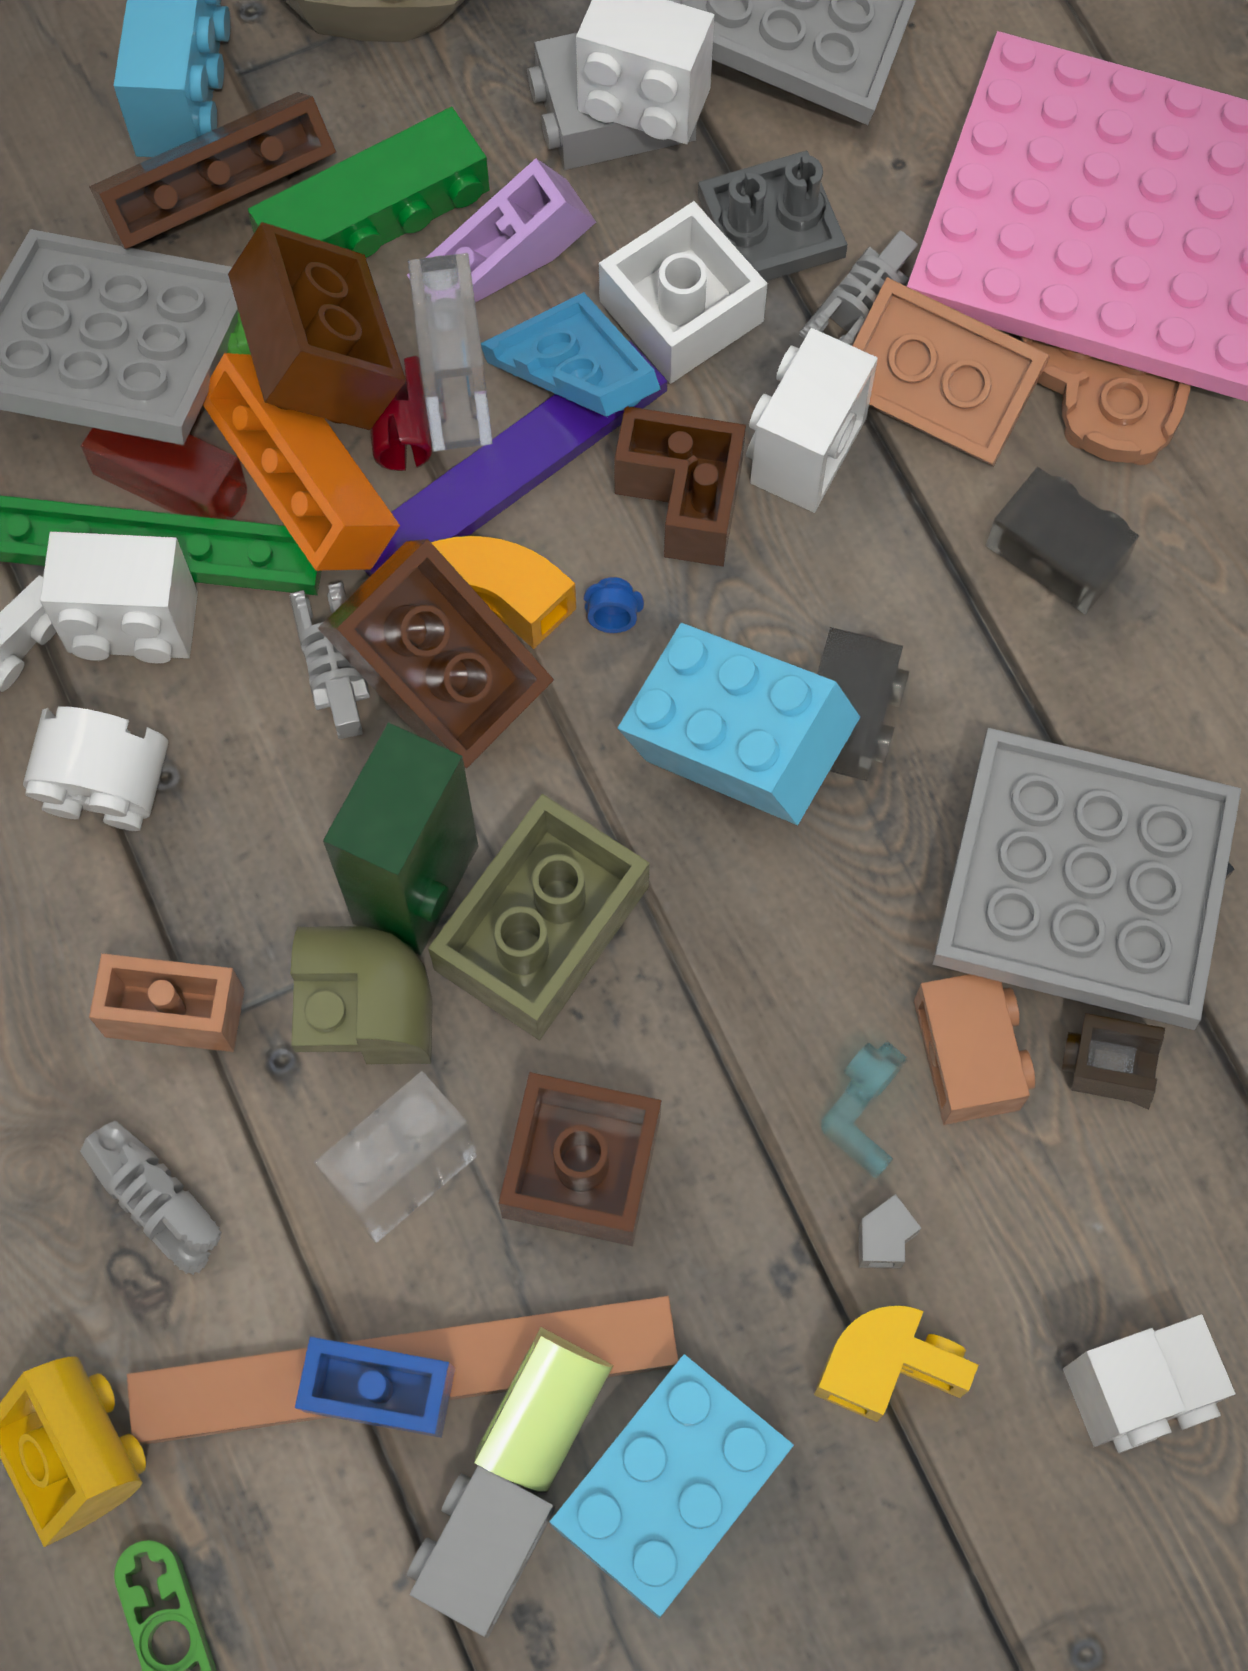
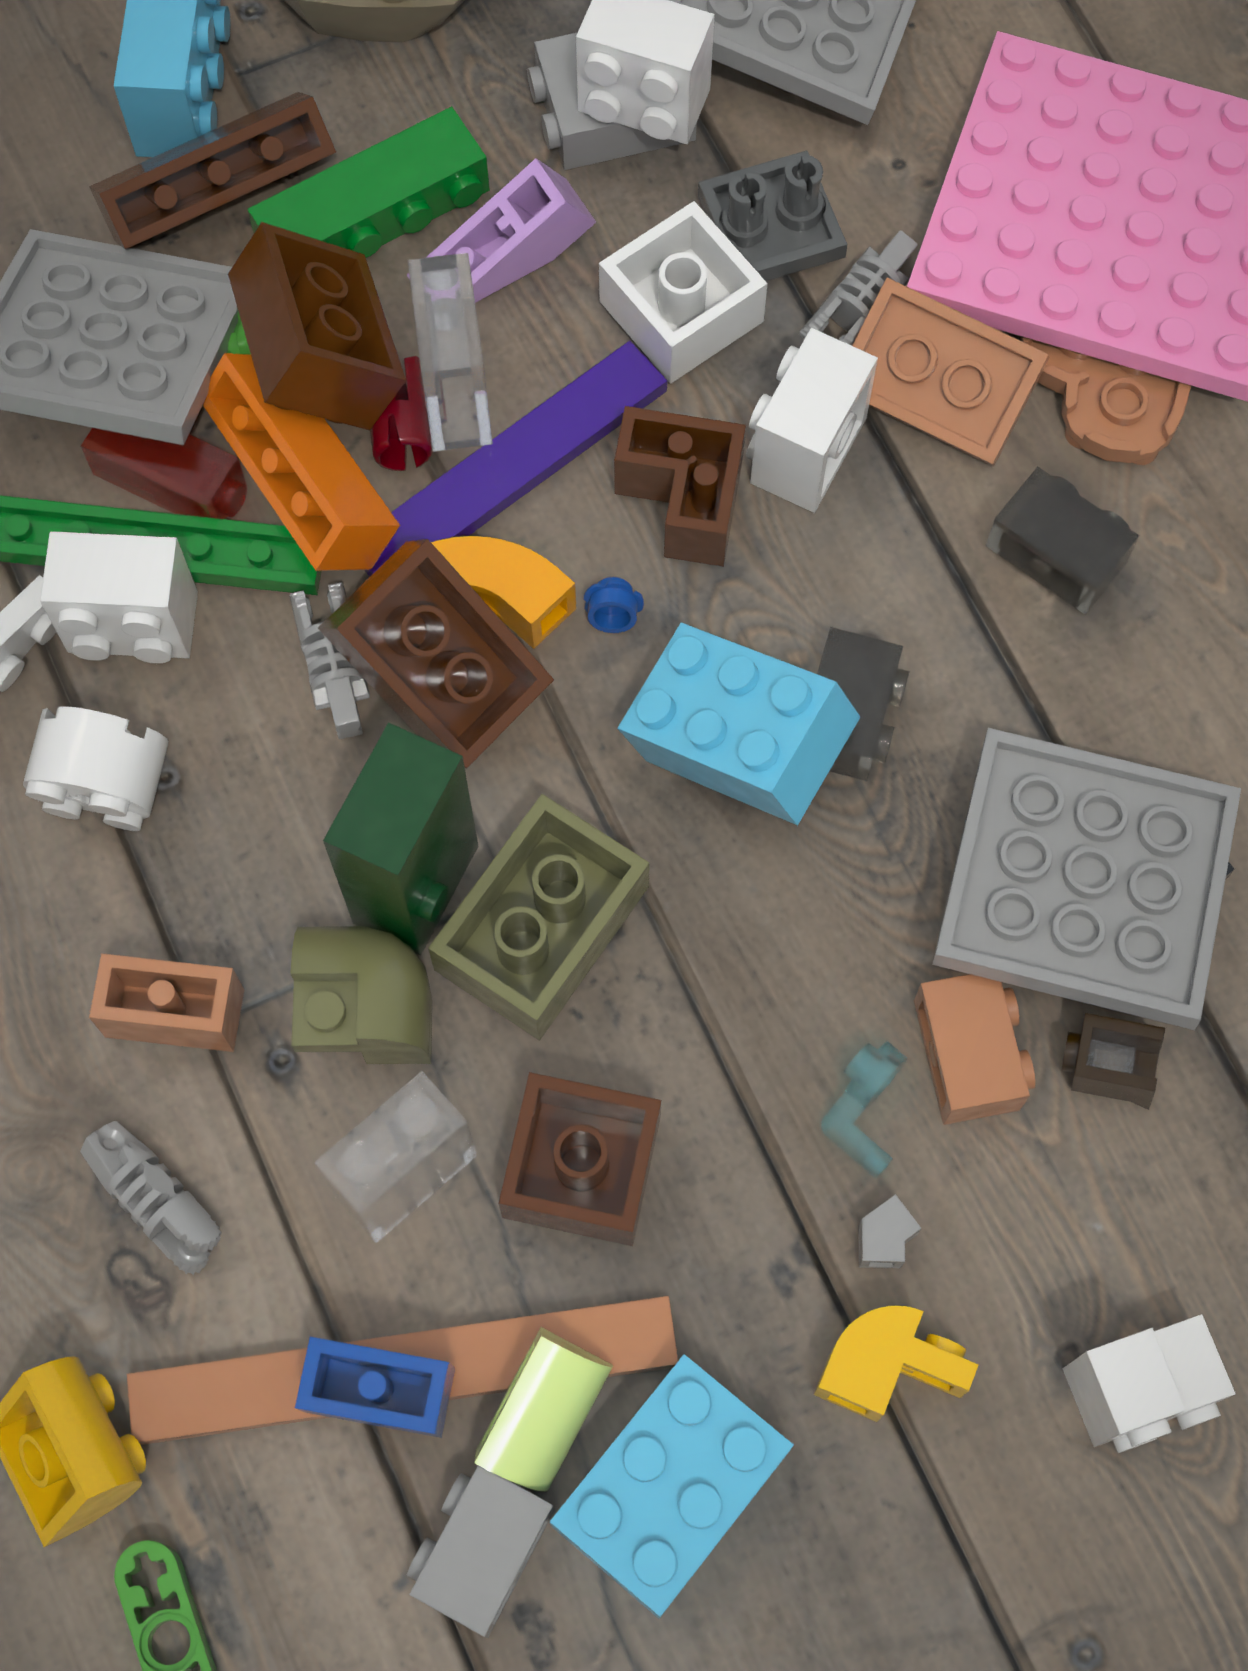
(575, 356): dark azure wing -> none

